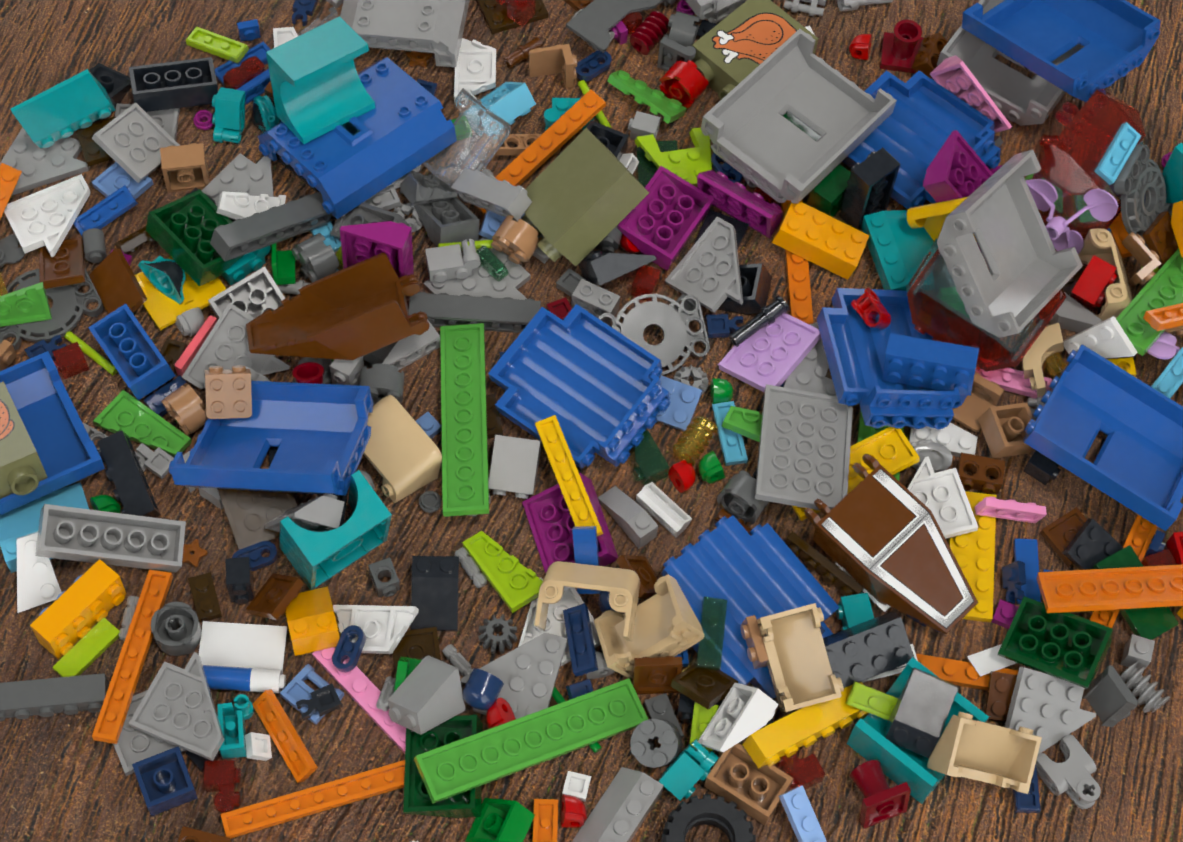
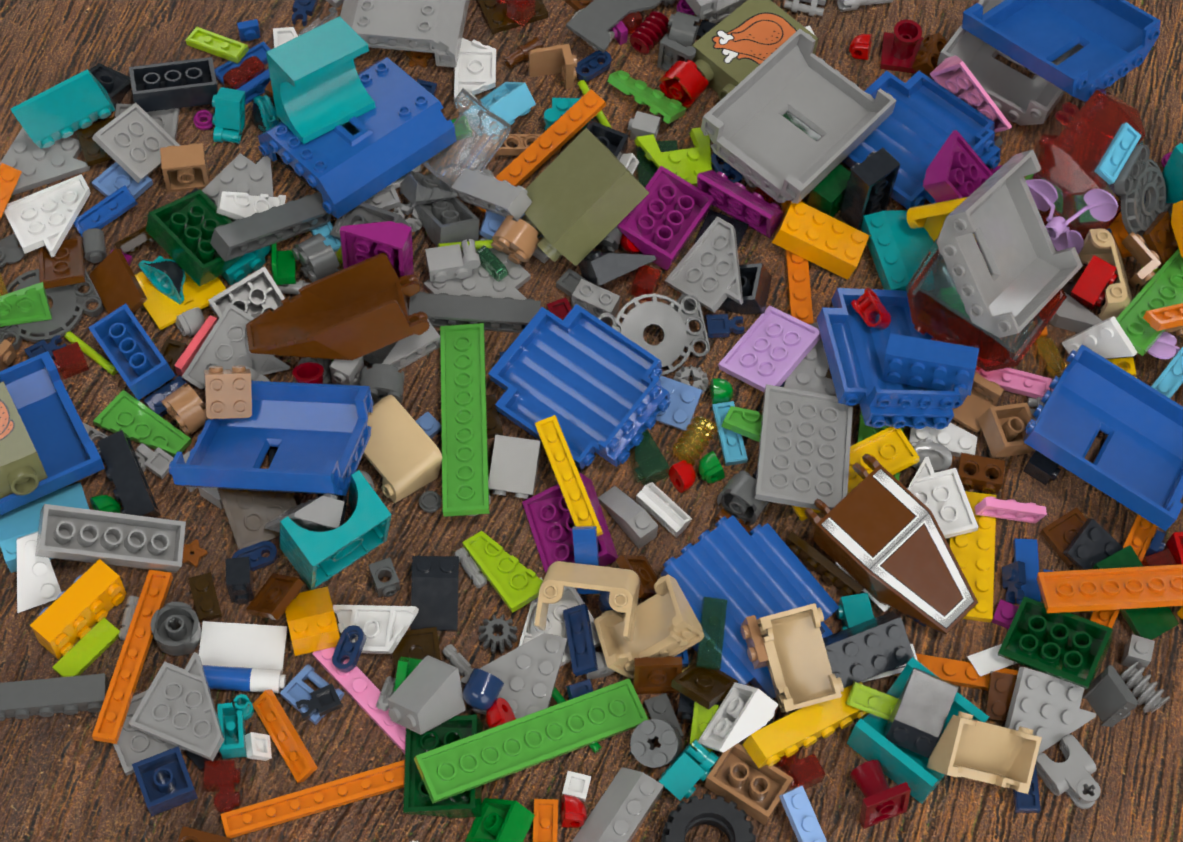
(767, 315): black pin -> none
(1048, 343): tan arch -> none

